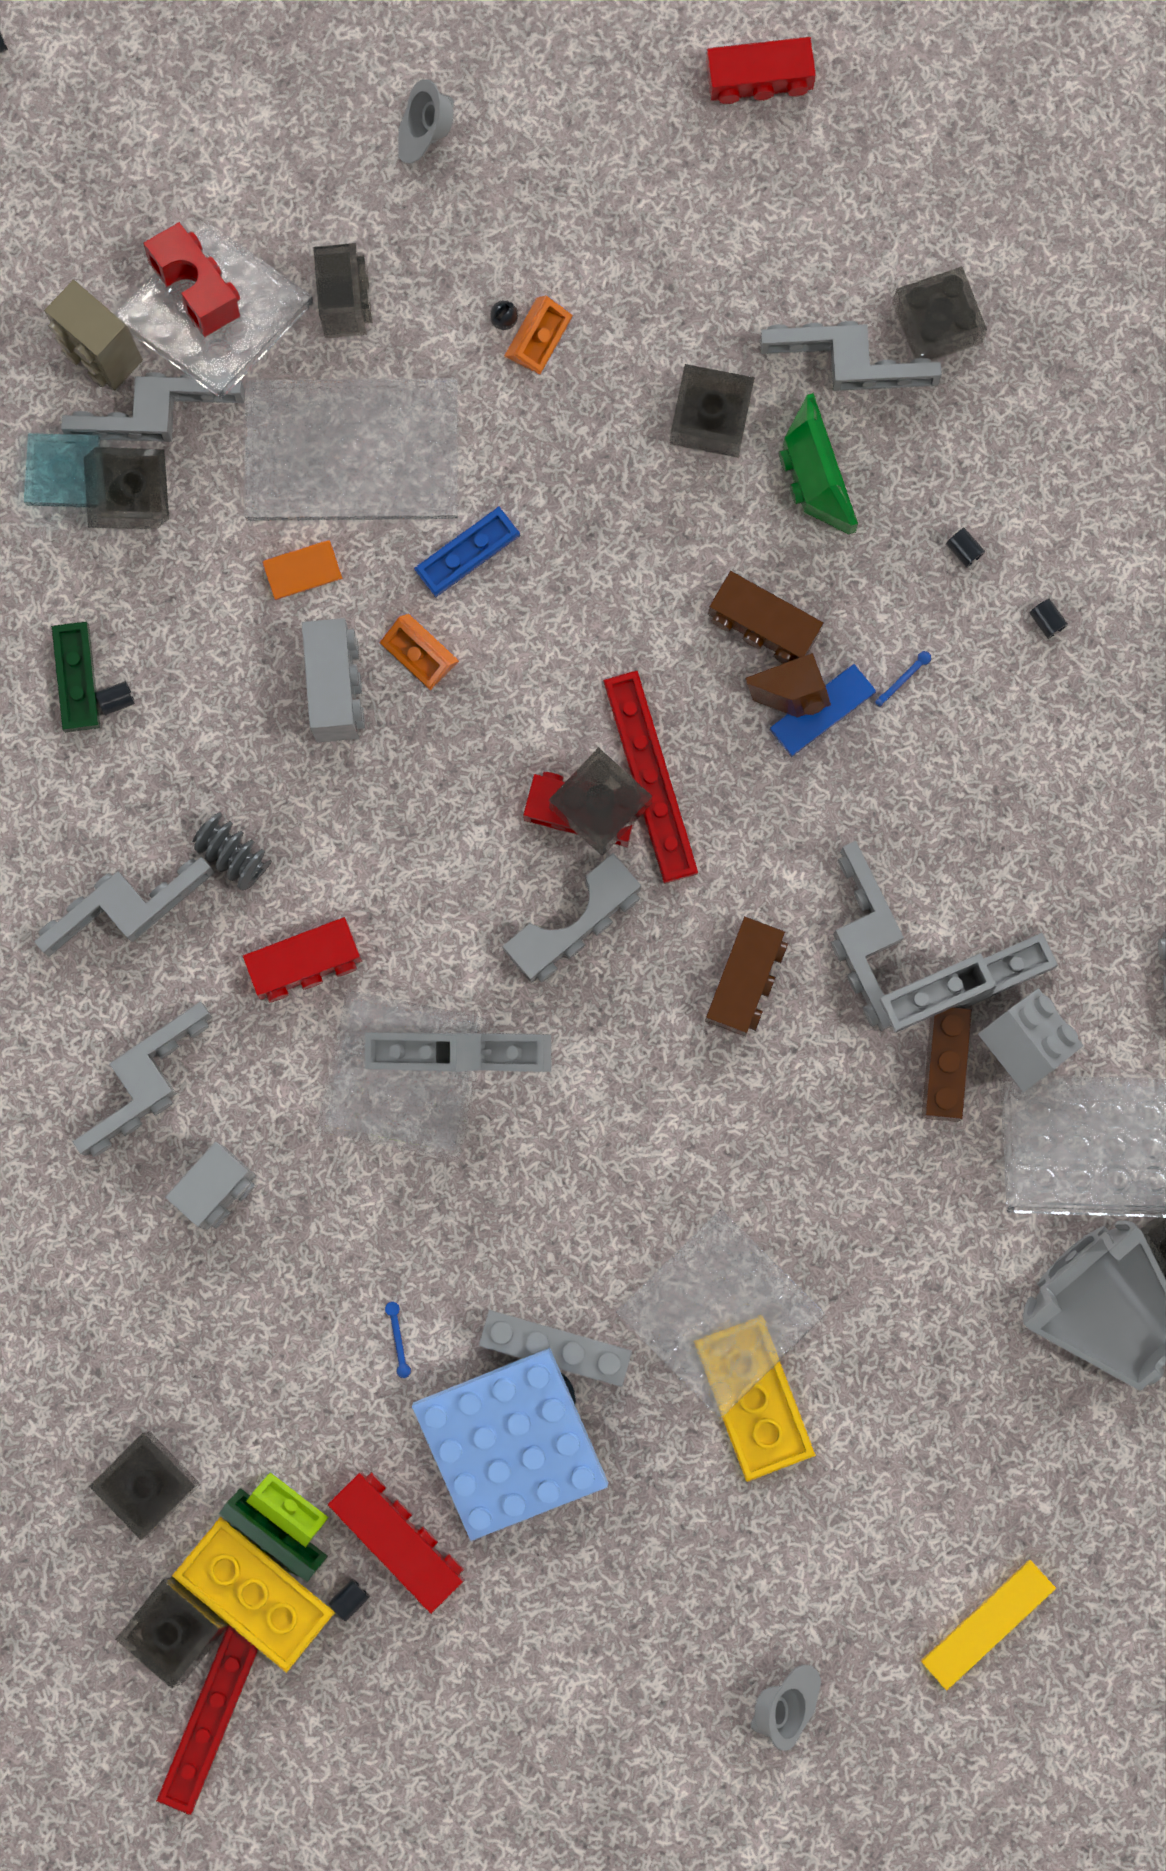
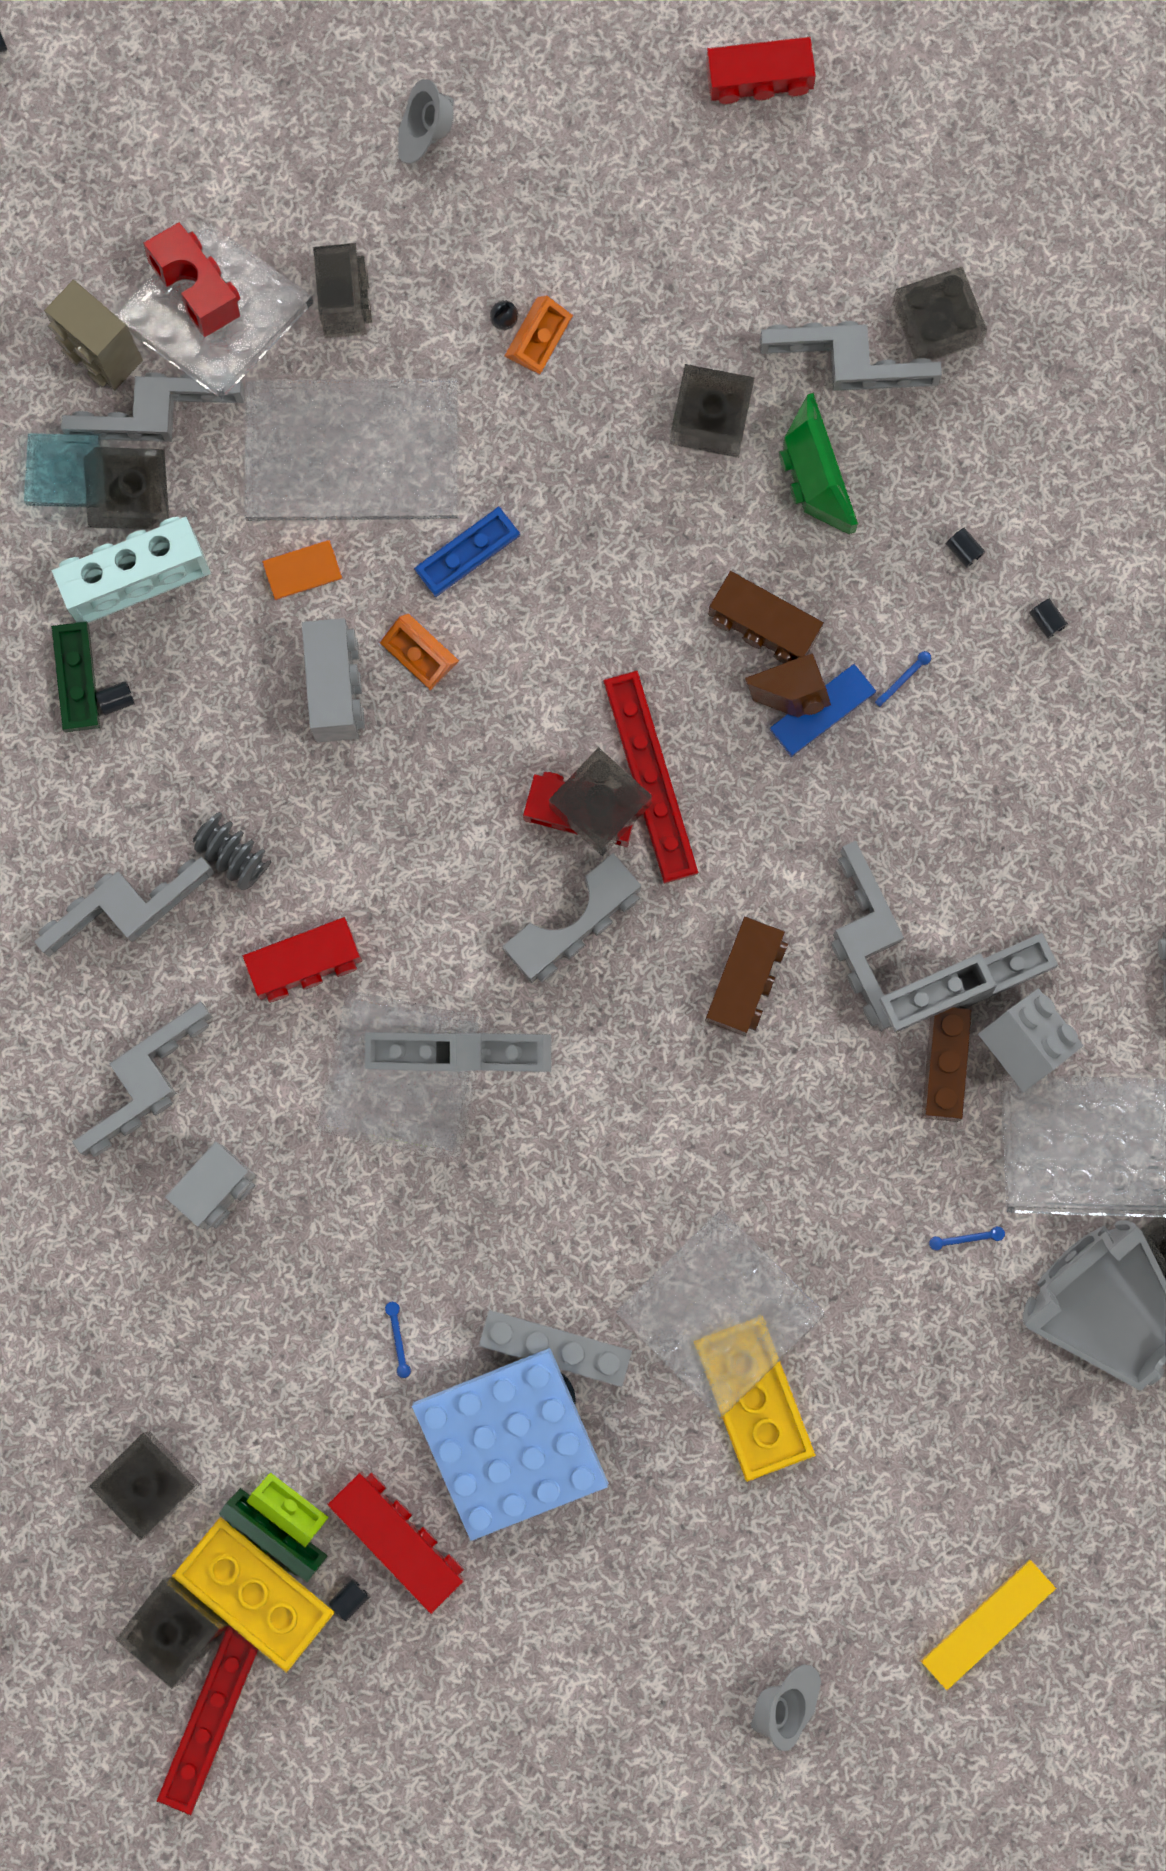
(131, 570): none -> light aqua brick
(996, 1233): none -> blue hinge

